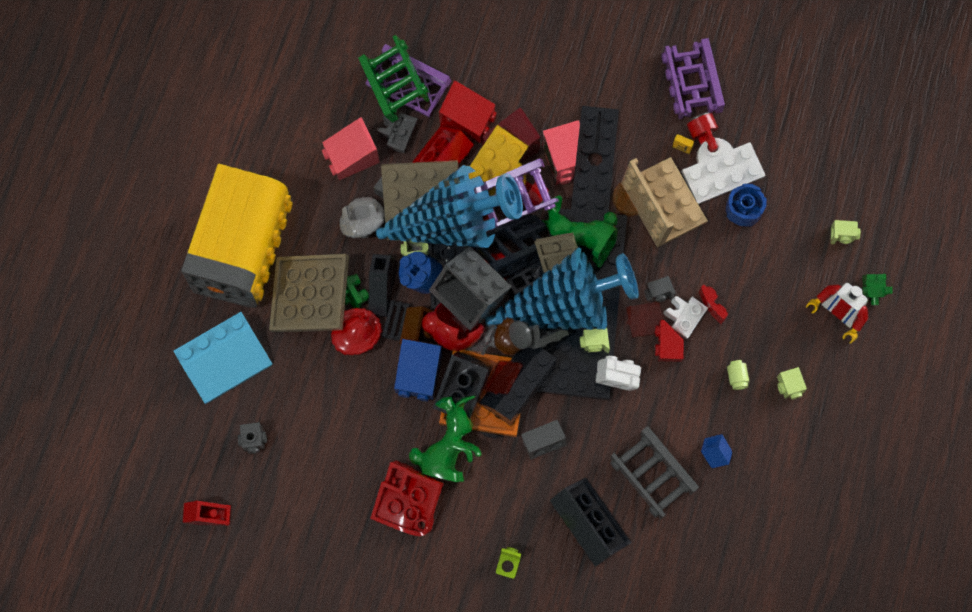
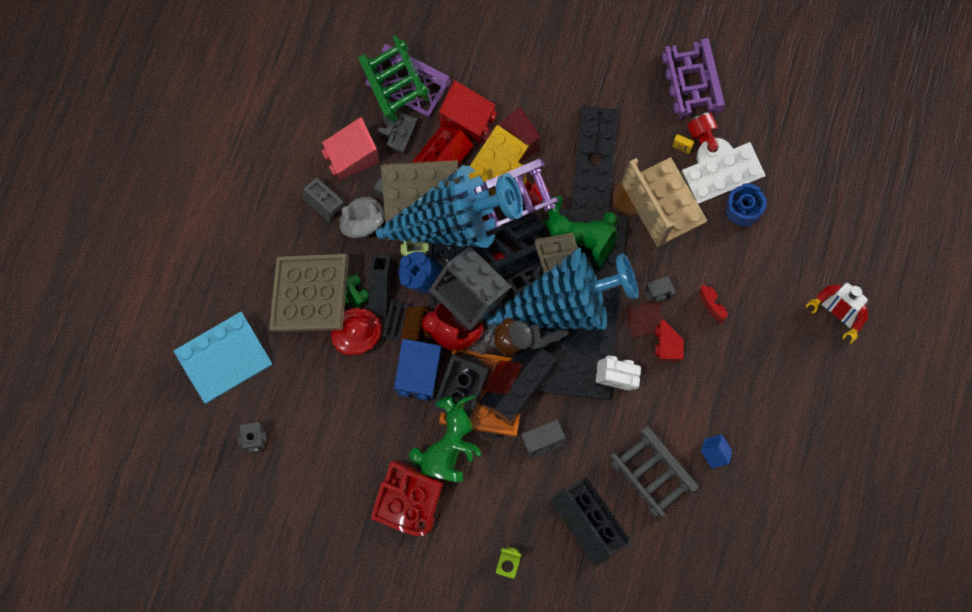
(206, 513): red slope -> none
(237, 236): yellow piece -> none
(322, 199): none -> dark grey hinge
(561, 150): coral slope -> none
(595, 340): yellowish green window -> none
(686, 315): white plate -> none
(738, 375): yellowish green brick -> none
(791, 383): yellowish green brick -> none
(844, 231): yellowish green brick -> none
(875, 287): green piece -> none

